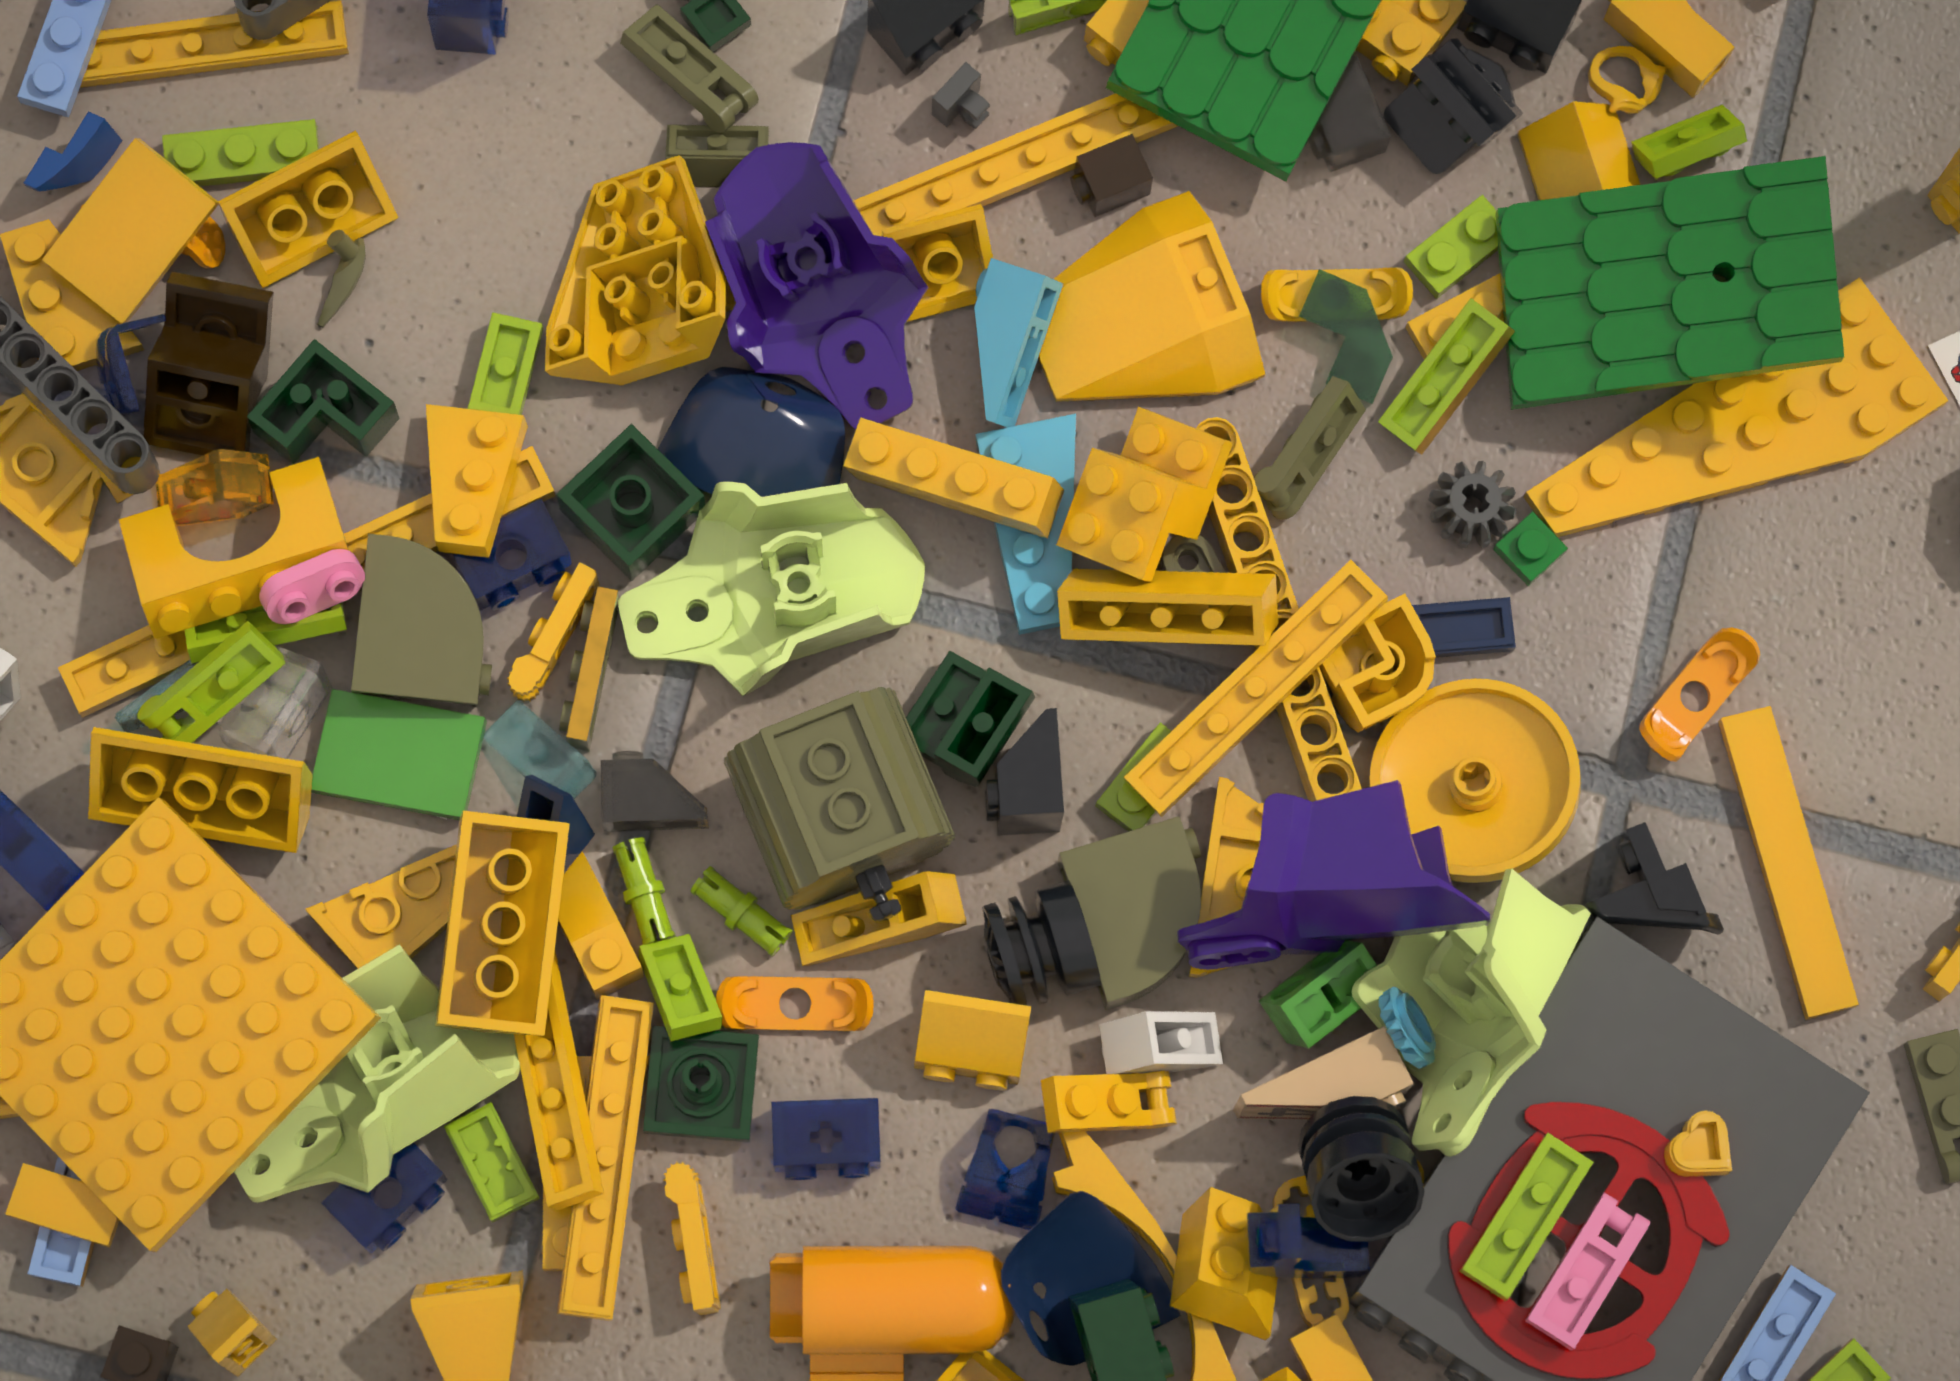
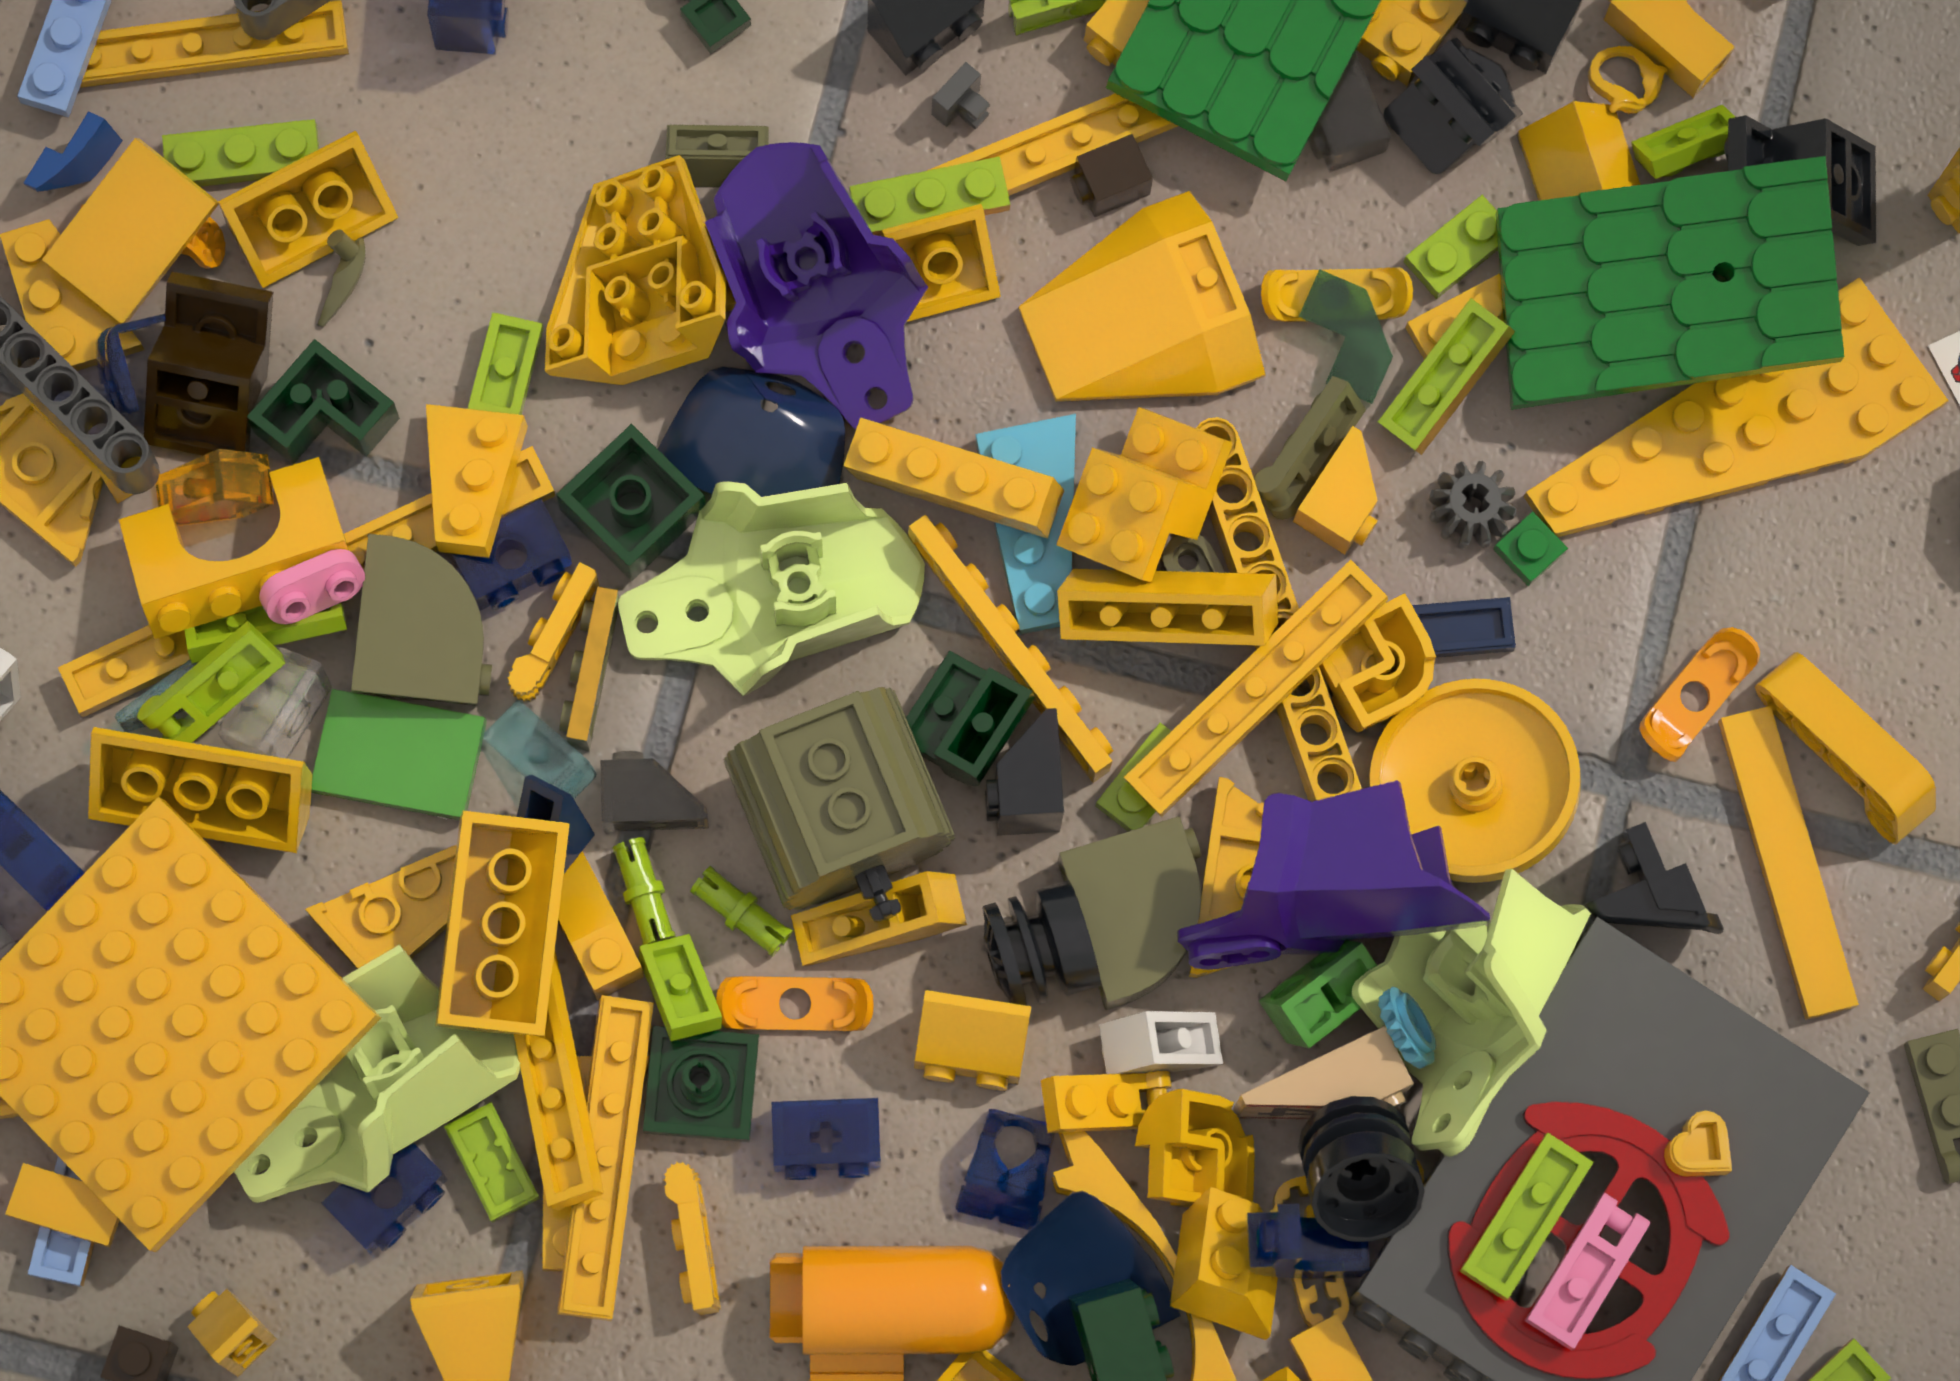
(689, 68): olive plate -> none
(932, 193): none -> lime plate
(998, 629): none -> yellow plate
(1011, 325): medium azure slope -> none
(1194, 1147): none -> yellow brick
(1342, 497): none -> yellow slope
(1848, 162): none -> black bracket
(1891, 781): none -> yellow beam

